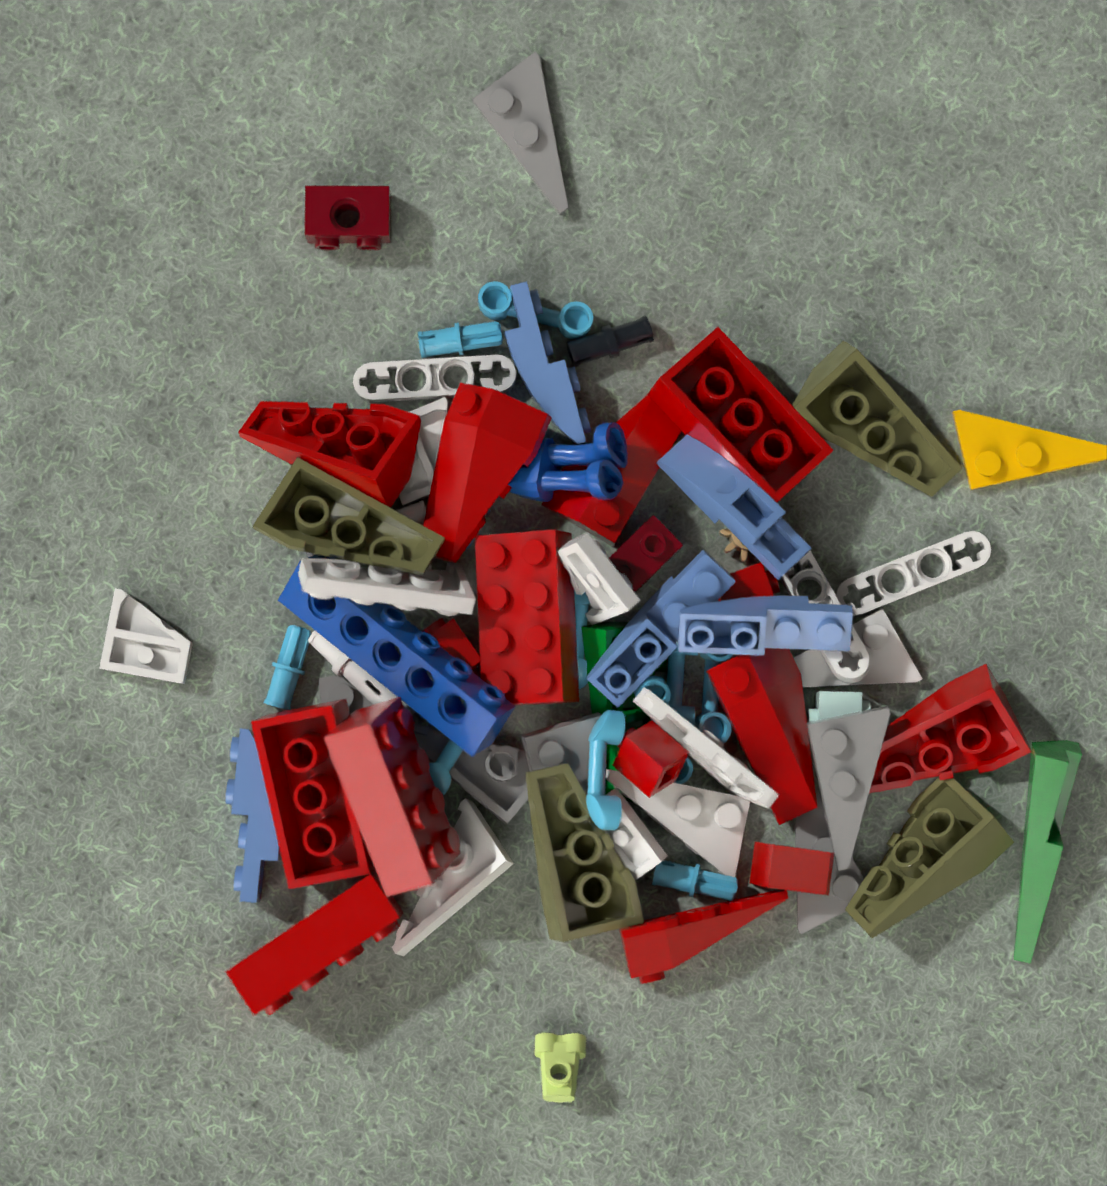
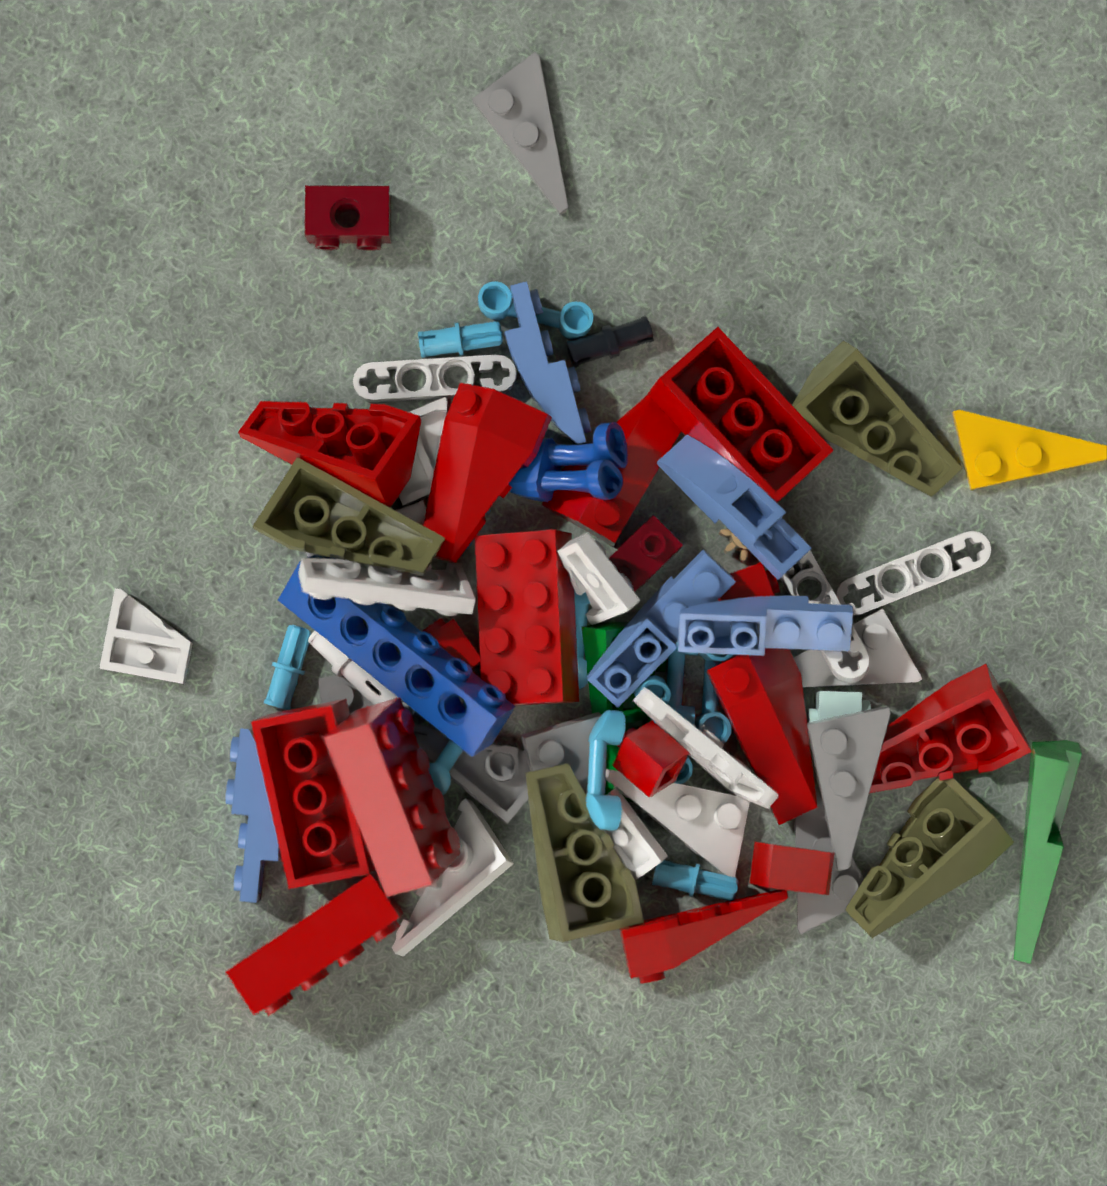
(562, 1056): yellowish green plate -> none

